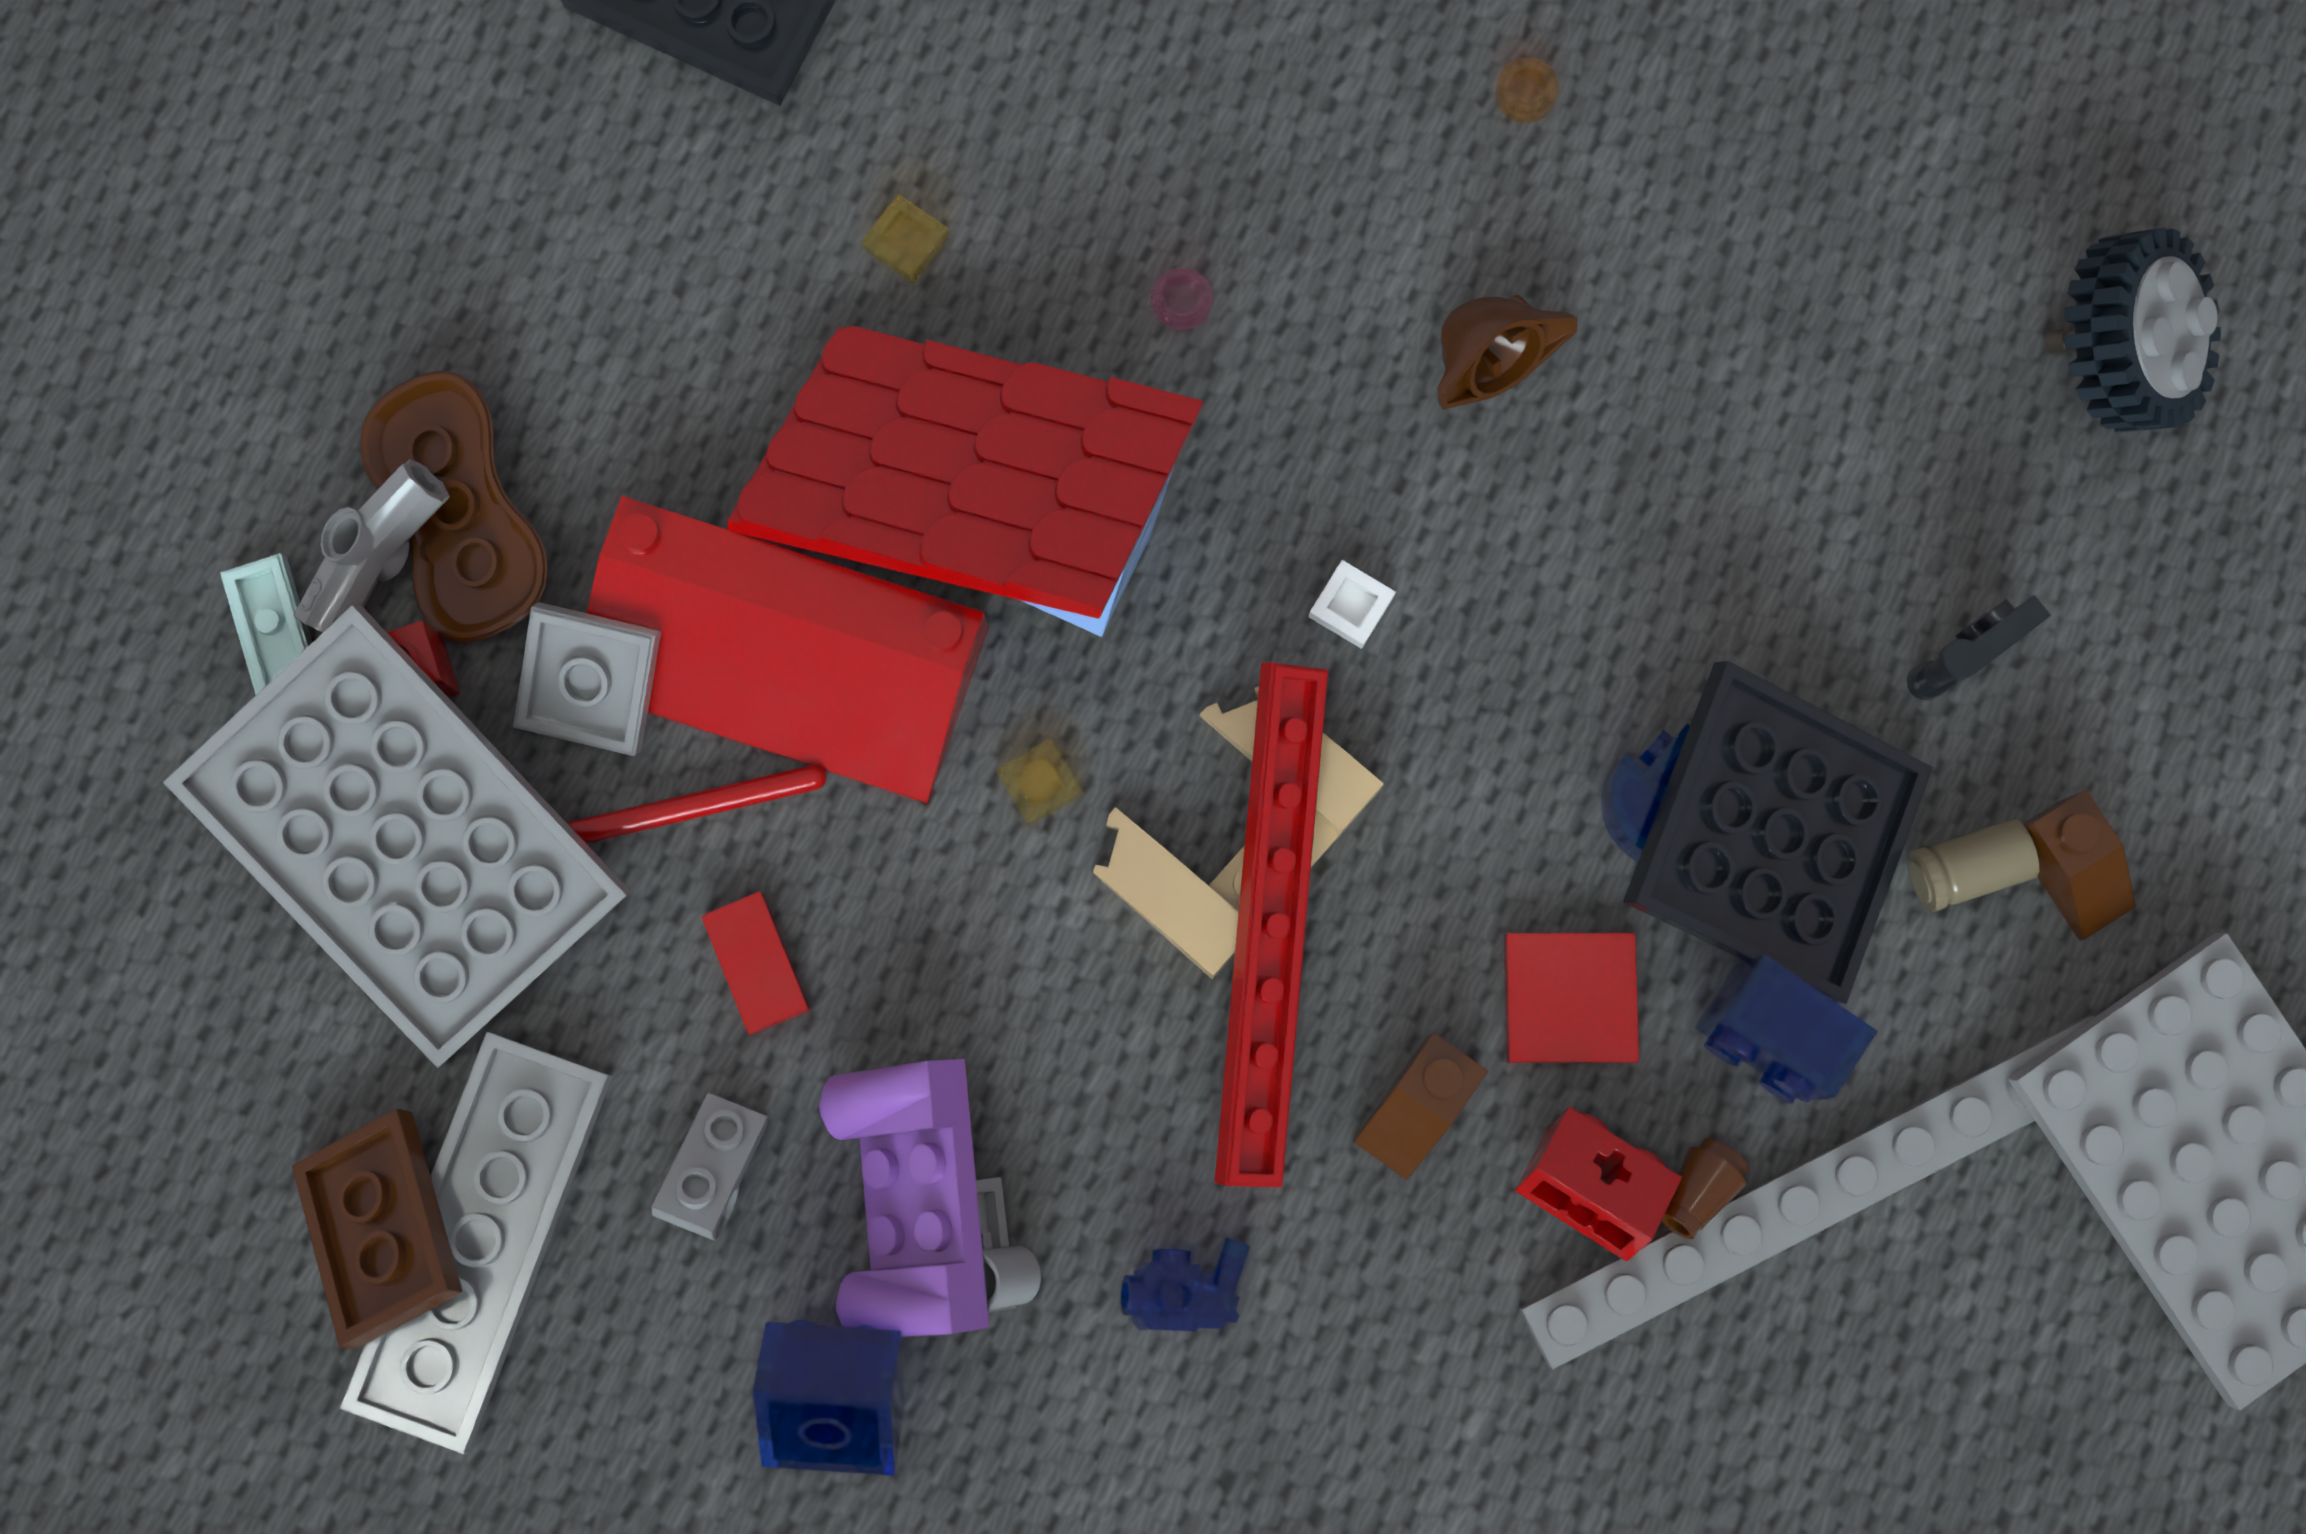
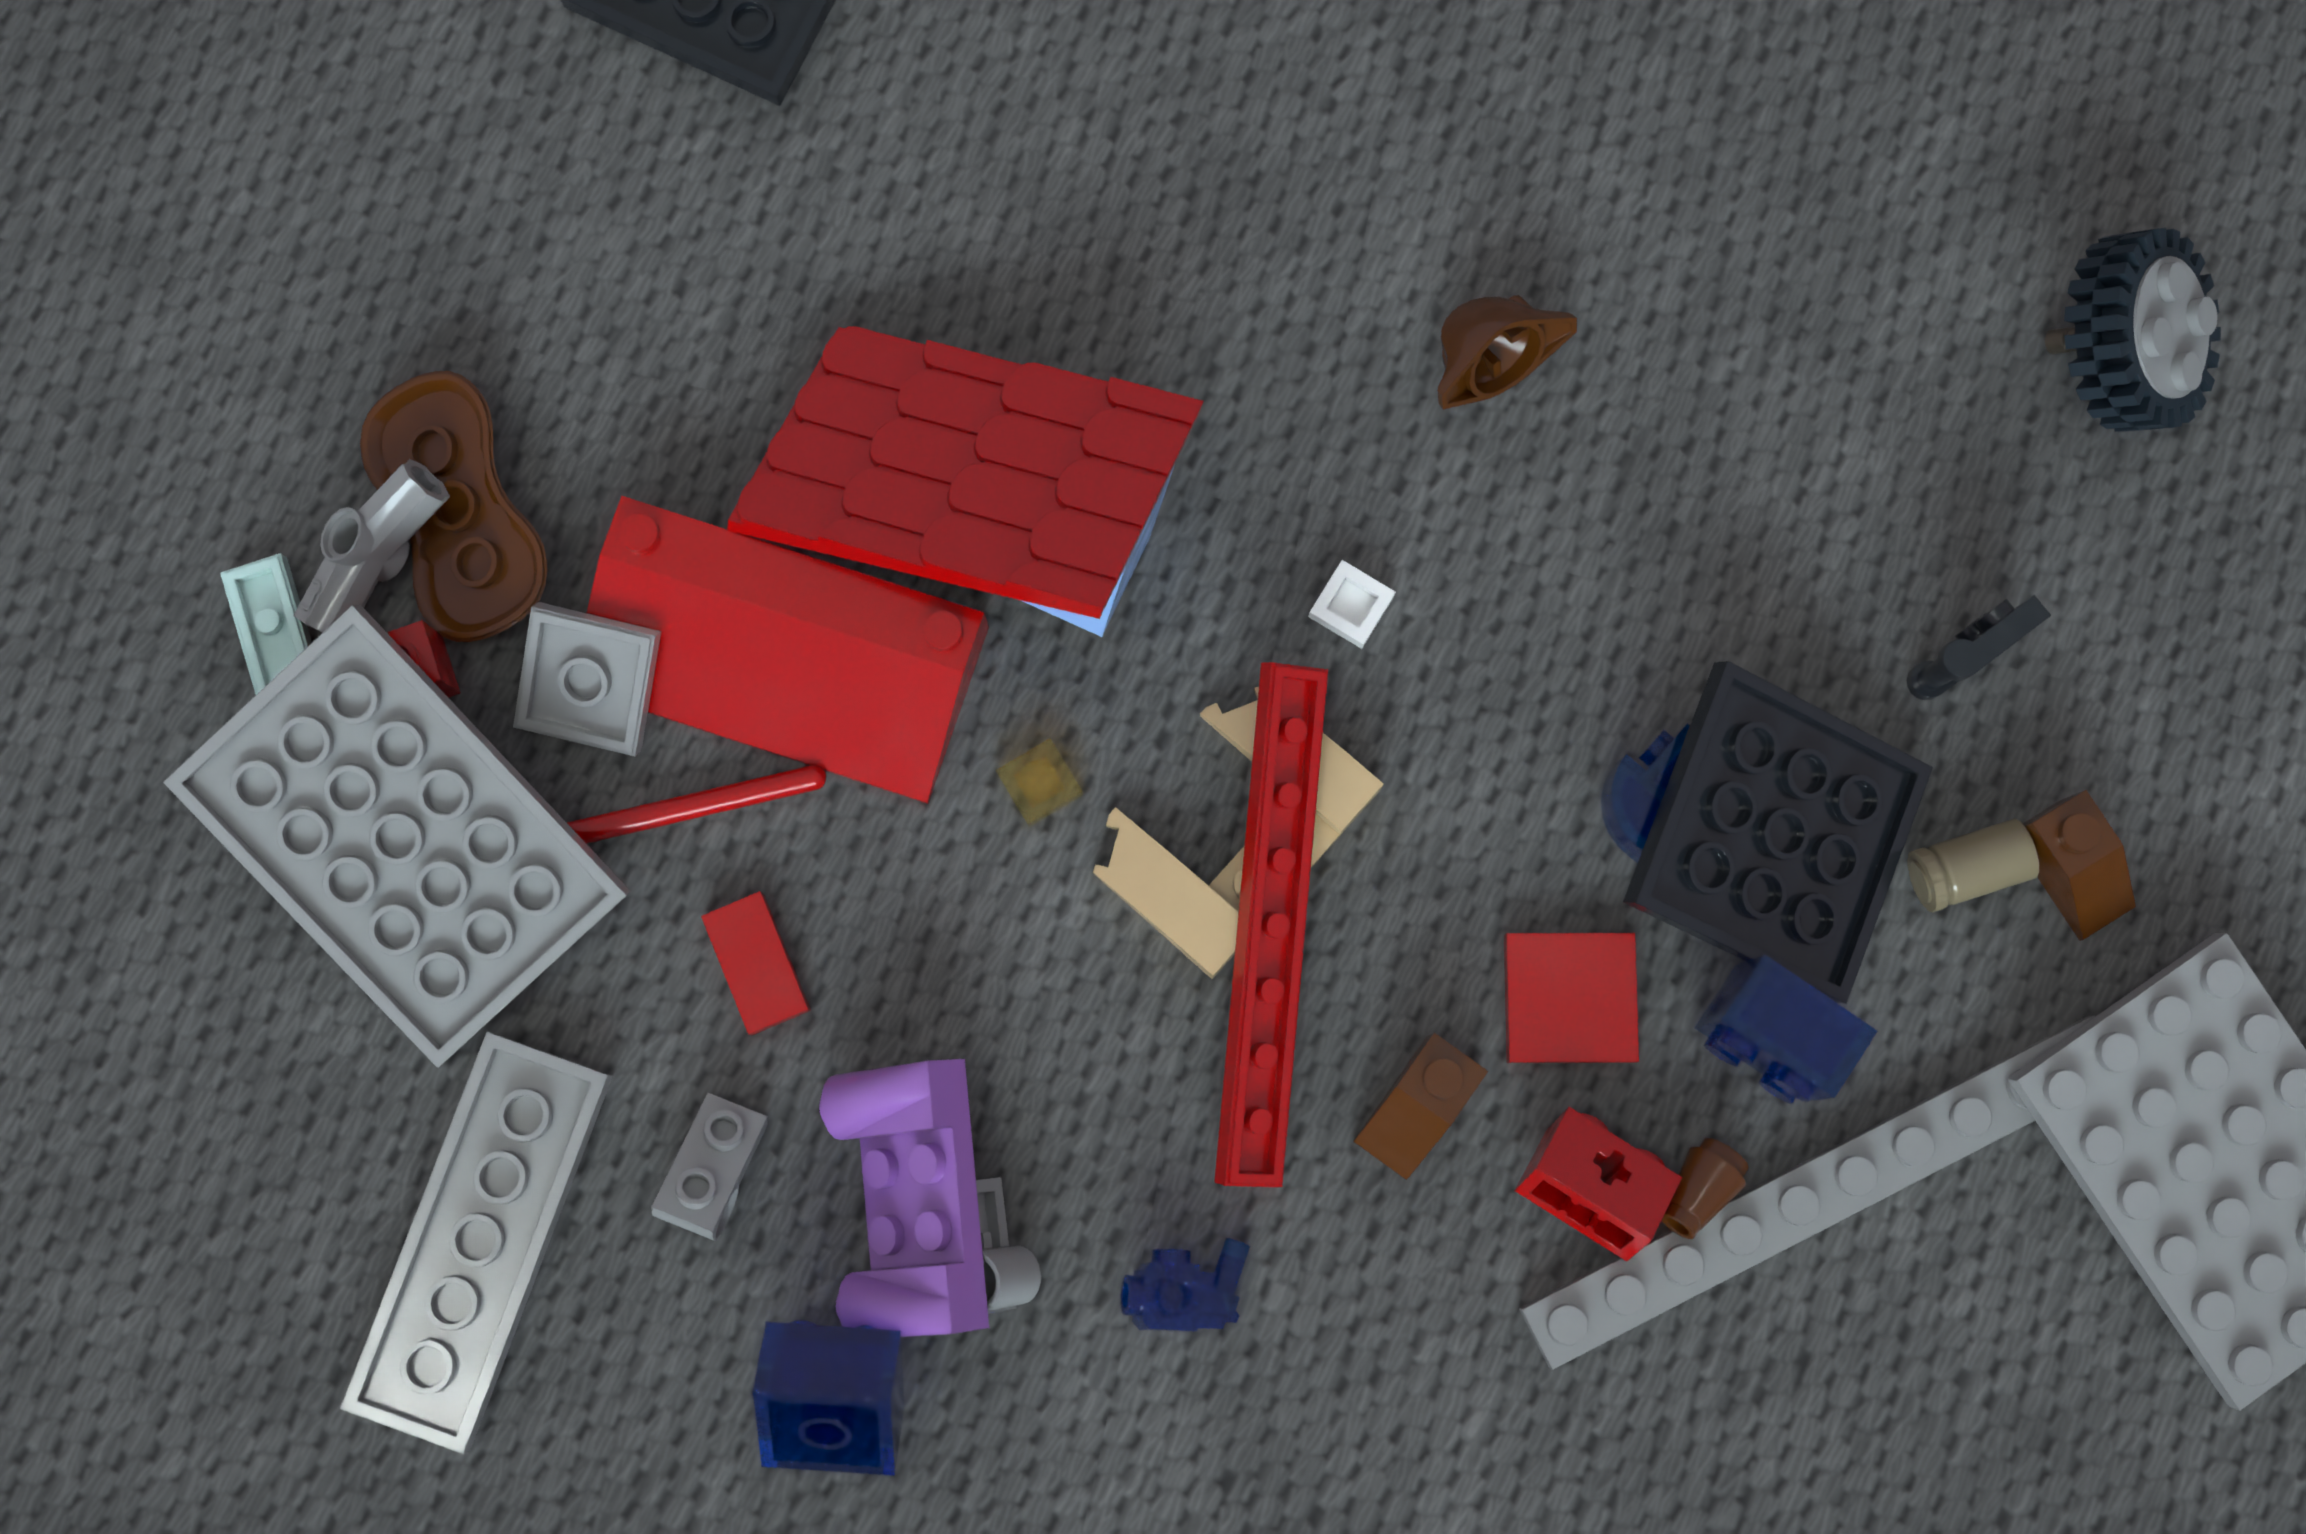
(376, 1229): reddish brown plate -> none
(905, 238): clear yellow plate -> none
(1181, 299): clear pink plate -> none
(1526, 90): clear orange tile -> none

